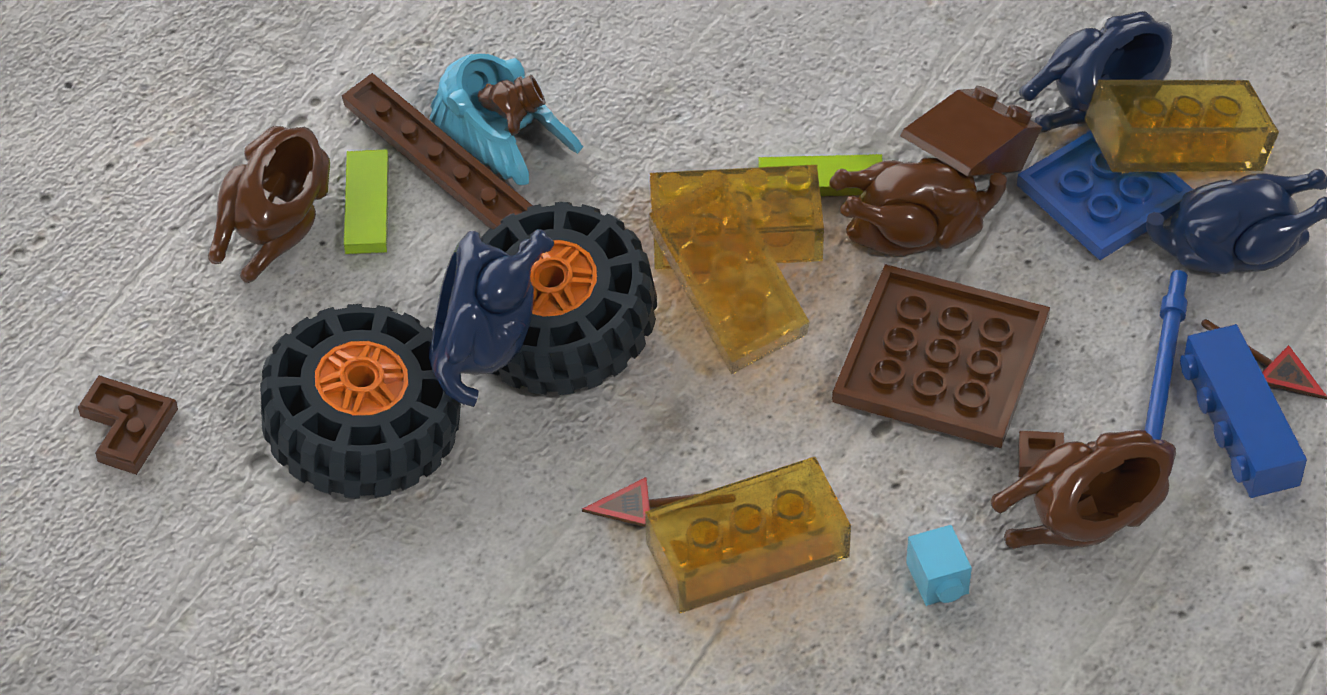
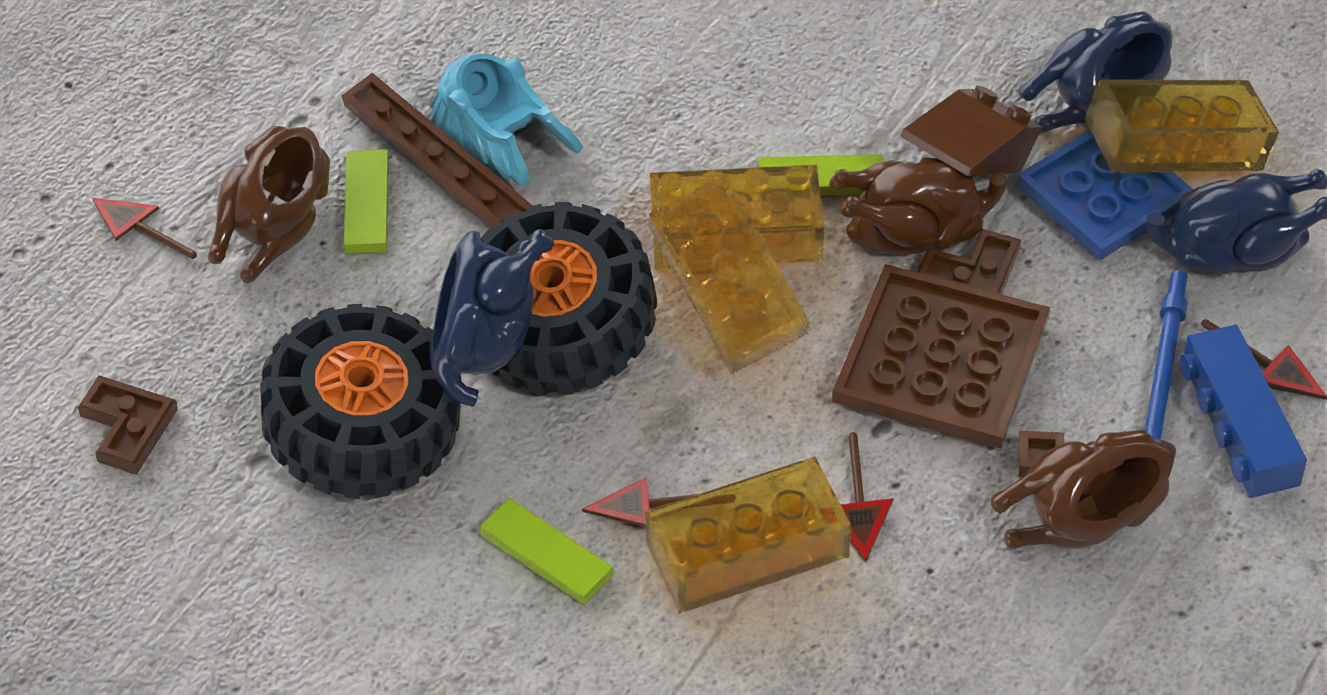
(125, 216): none -> piece
(512, 99): reddish brown animal -> none
(546, 551): none -> lime tile
(867, 516): none -> piece
(938, 565): medium azure brick -> none
(986, 267): none -> reddish brown tile

